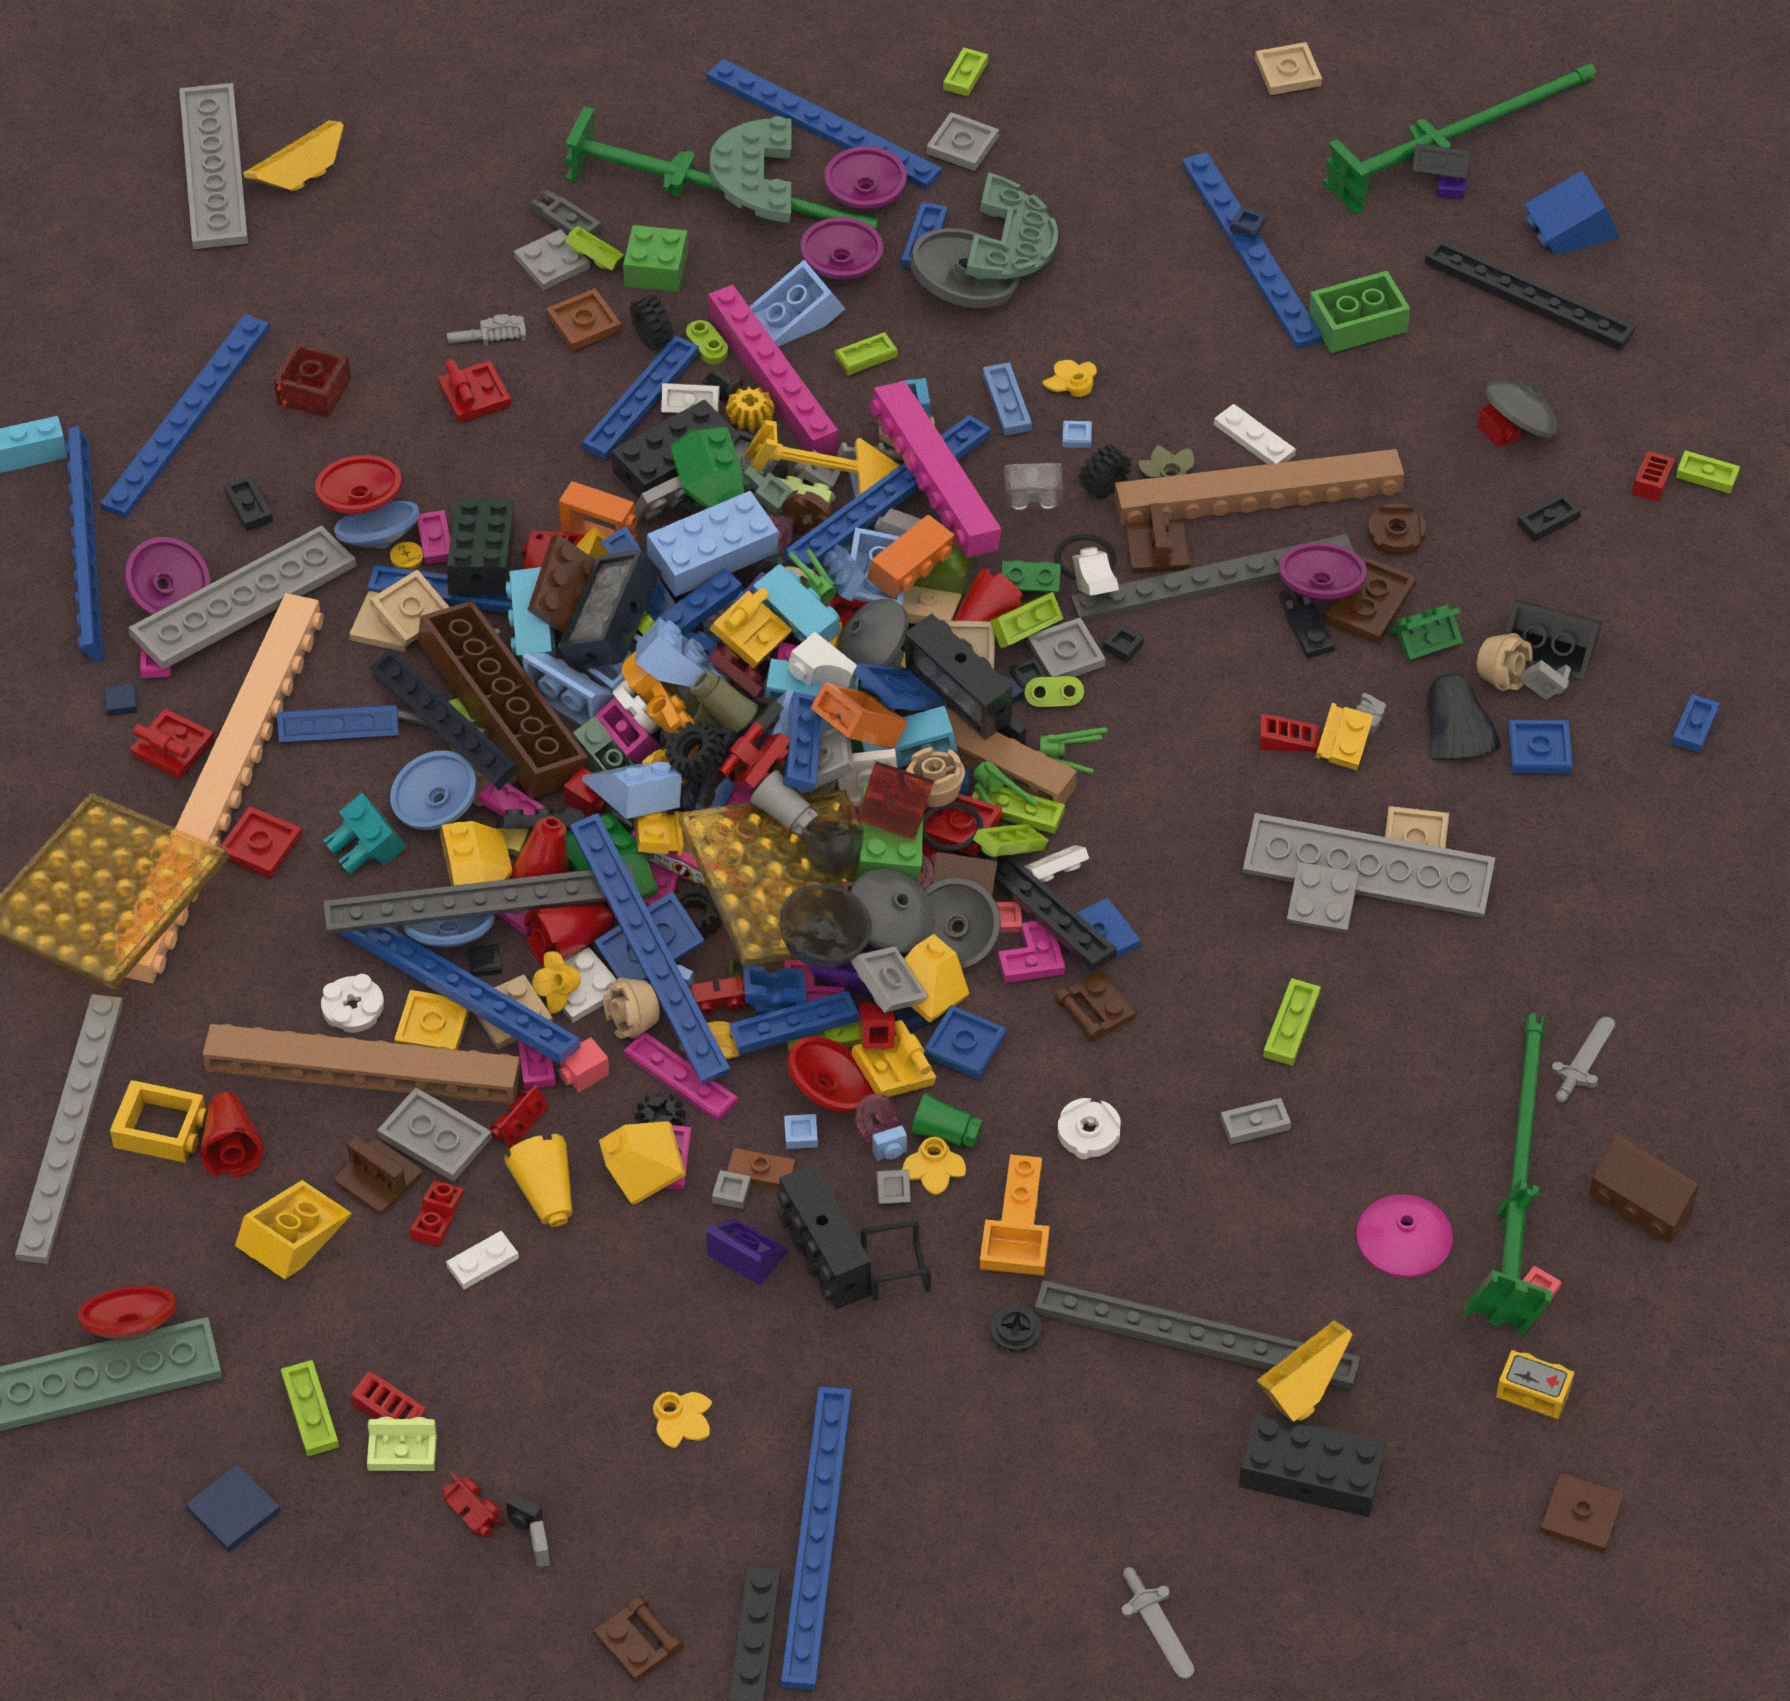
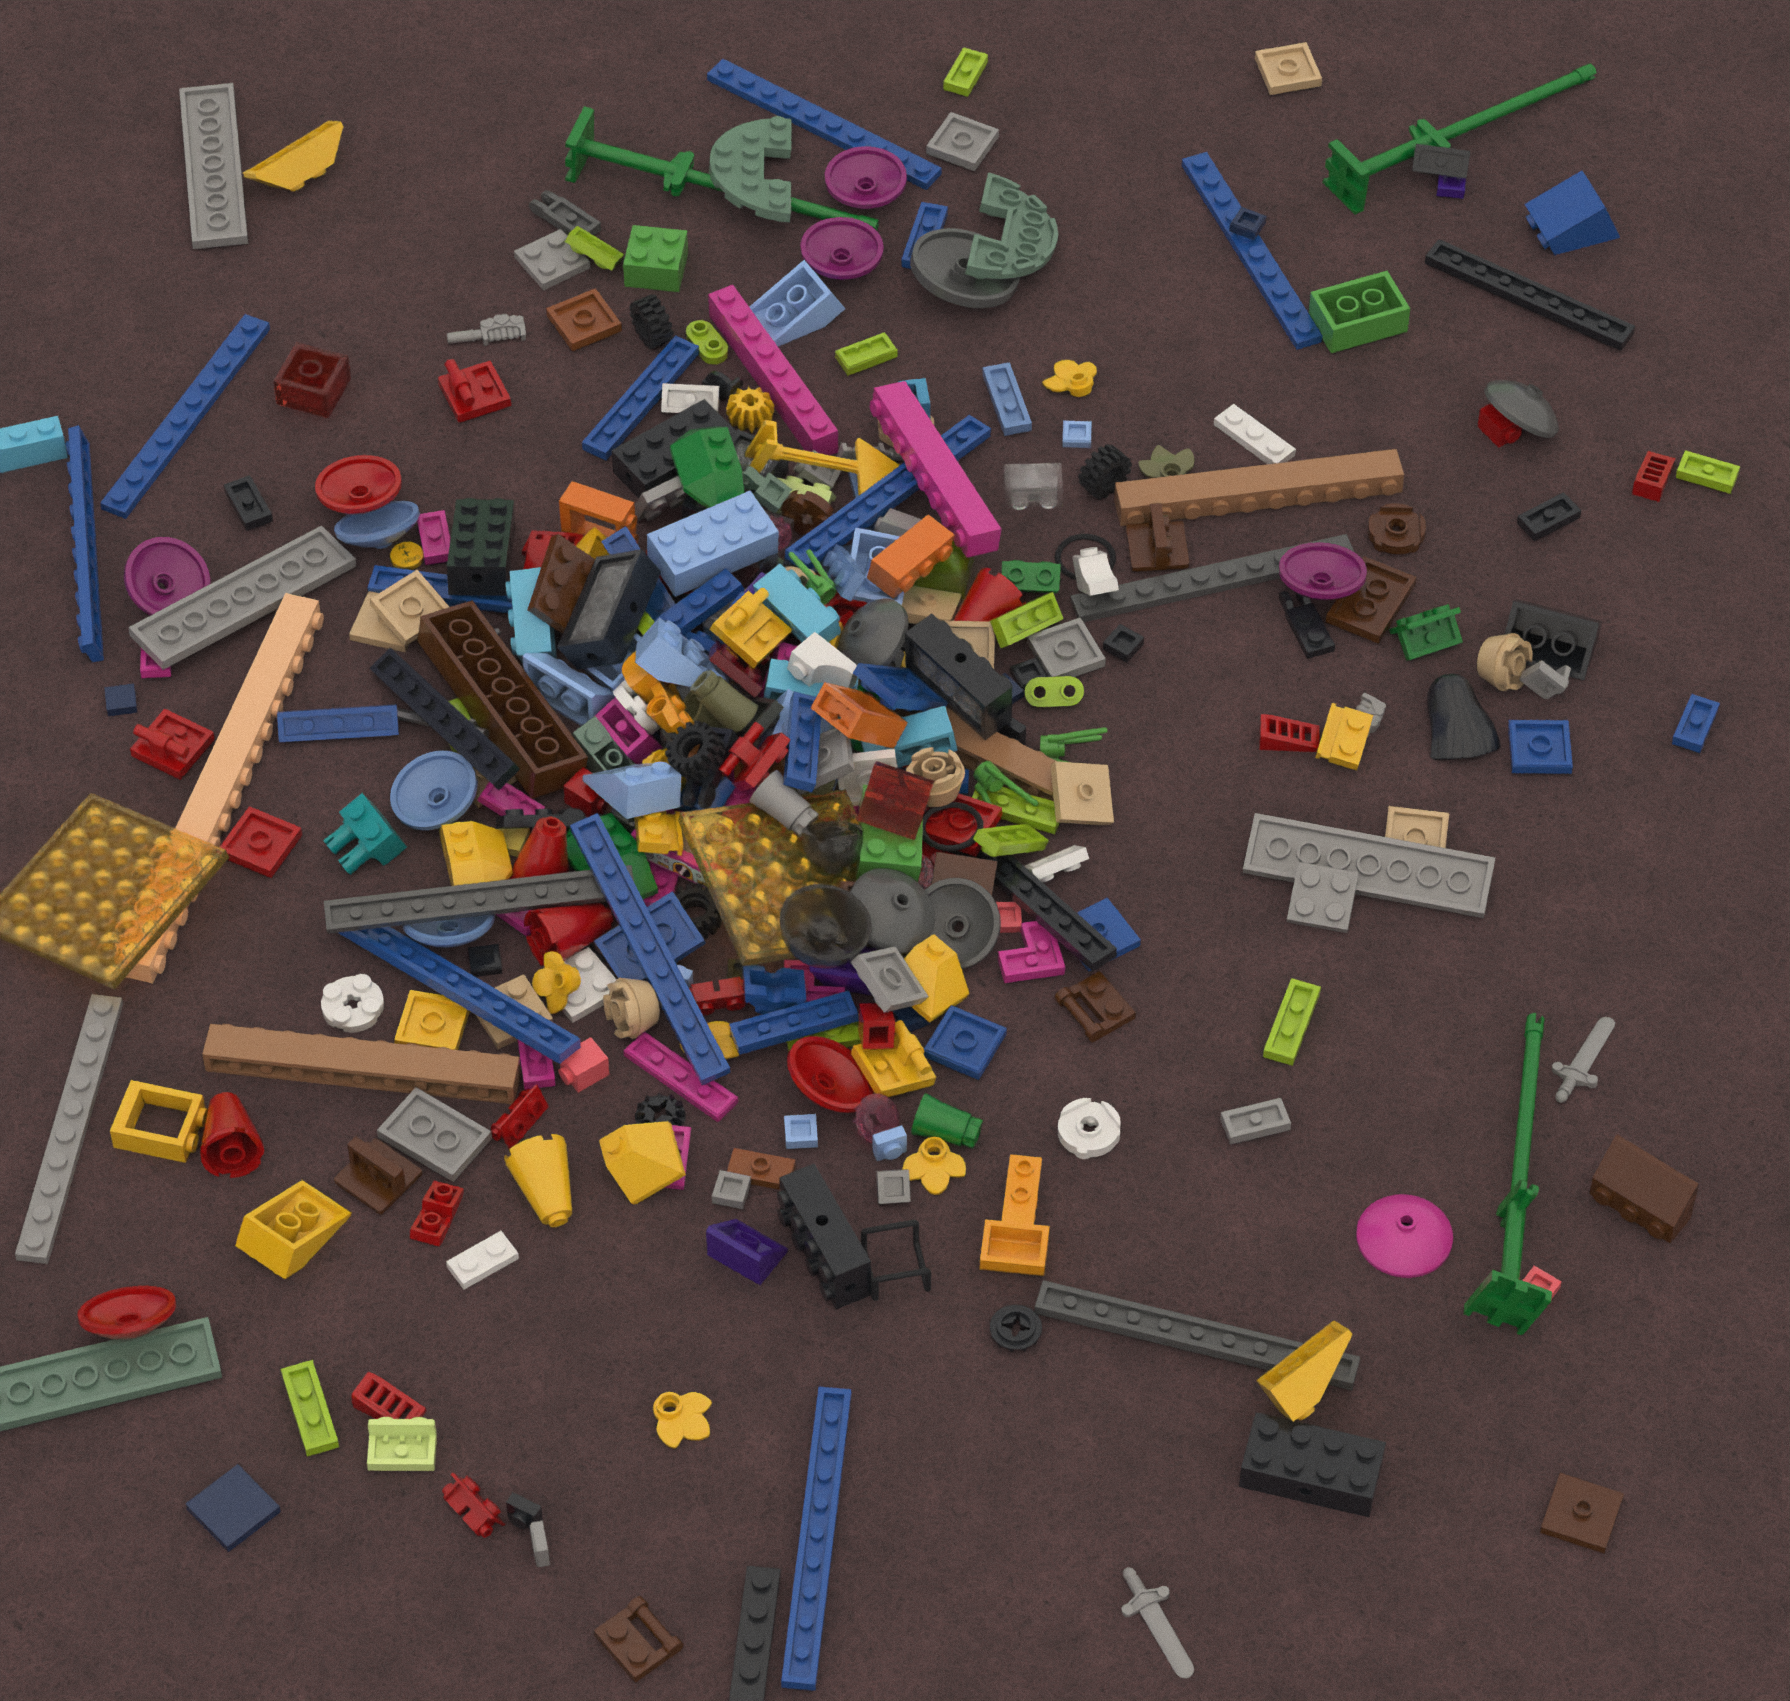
(1082, 793): none -> tan plate
(1535, 1384): brick -> none

